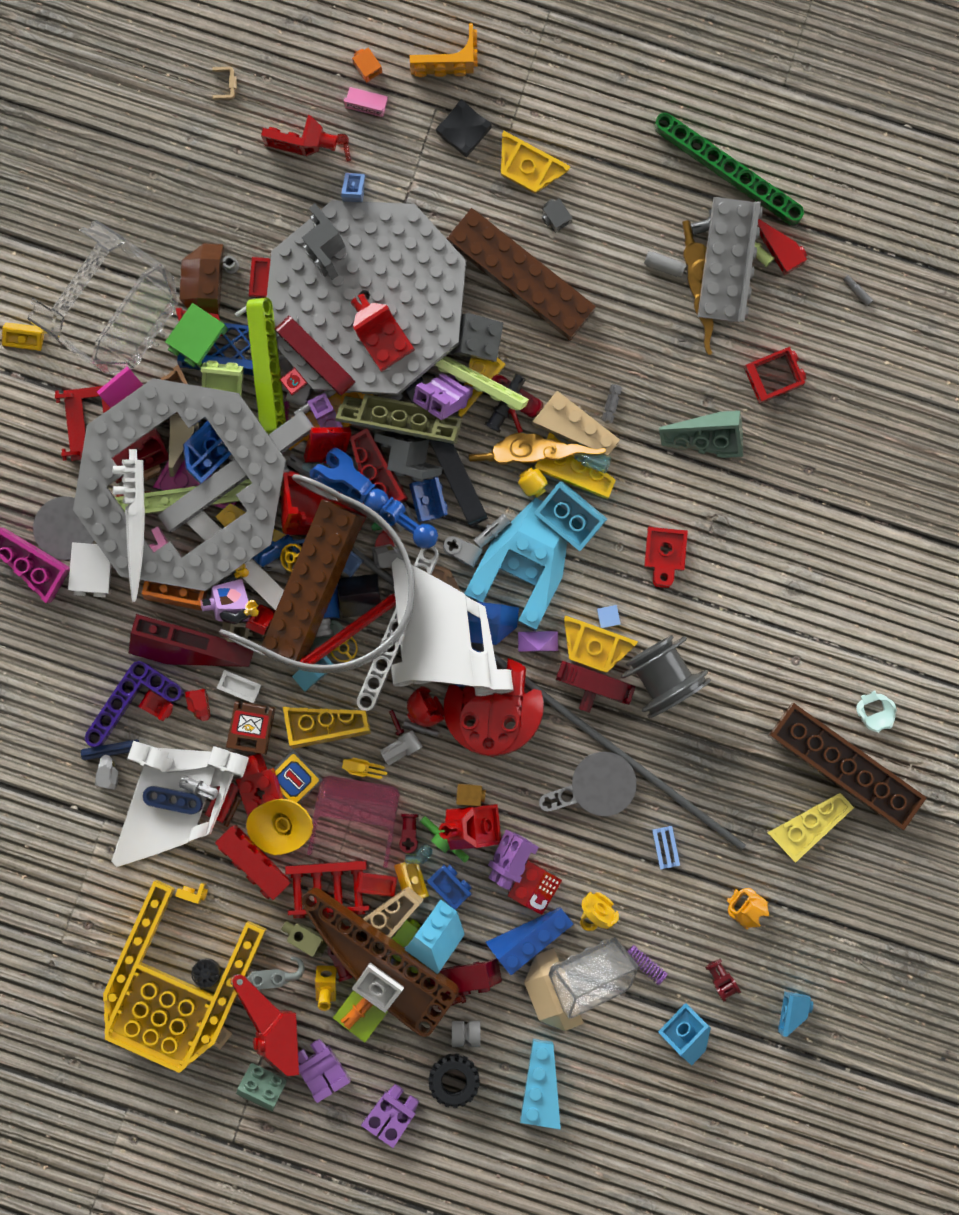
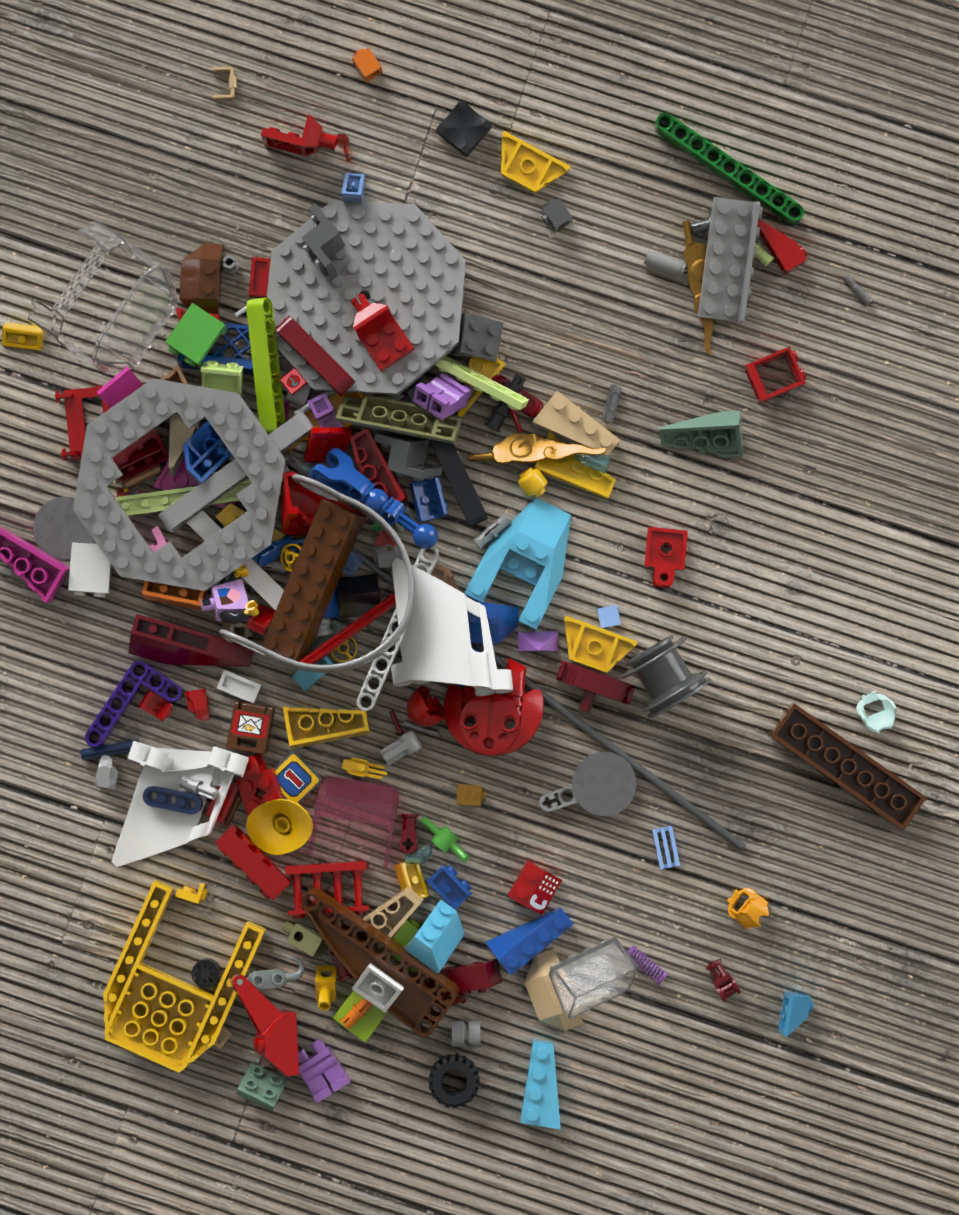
(135, 514): white piece -> none
(366, 102): bright pink panel -> none
(375, 884): red tile -> none
(393, 1109): medium lavender hips -> none
(442, 64): light orange bracket -> none
(466, 552): light grey piece -> none
(472, 827): red plate -> none
(510, 859): medium lavender hips -> none
(521, 274): reddish brown brick -> none
(570, 515): medium azure slope -> none
(599, 911): yellow tile -> none
(687, 1033): dark azure slope -> none
(808, 828): light yellow wing -> none

